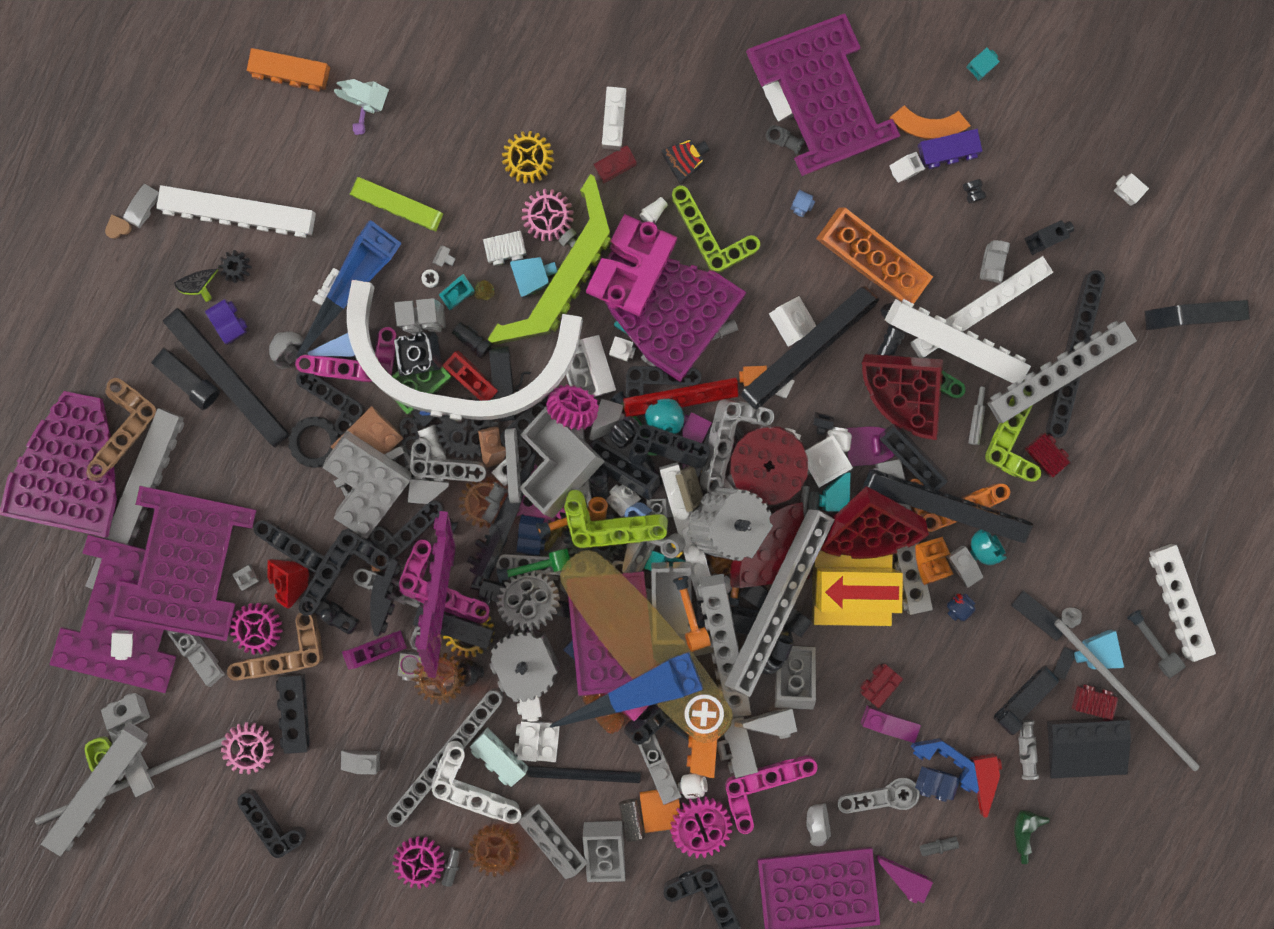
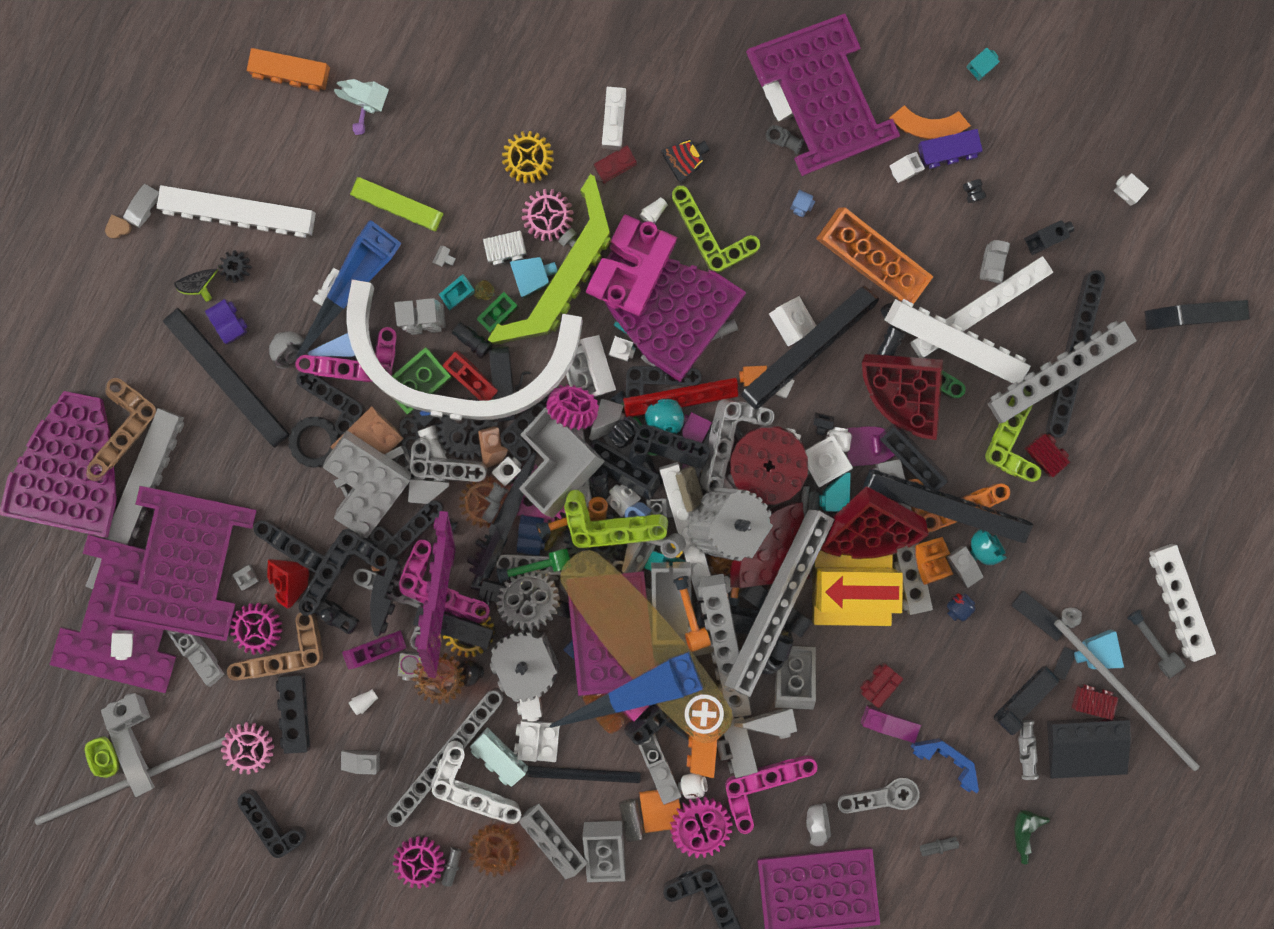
(95, 788): light grey brick -> none
(200, 391): black beam -> none
(362, 702): none -> white cone
(418, 353): black slope -> none
(424, 279): white bush -> none
(498, 312): none -> green brick
(513, 467): light grey beam -> none
(913, 884): magenta slope -> none
(937, 783): dark blue brick -> none
(977, 419): light grey axle -> none
(988, 775): red slope -> none

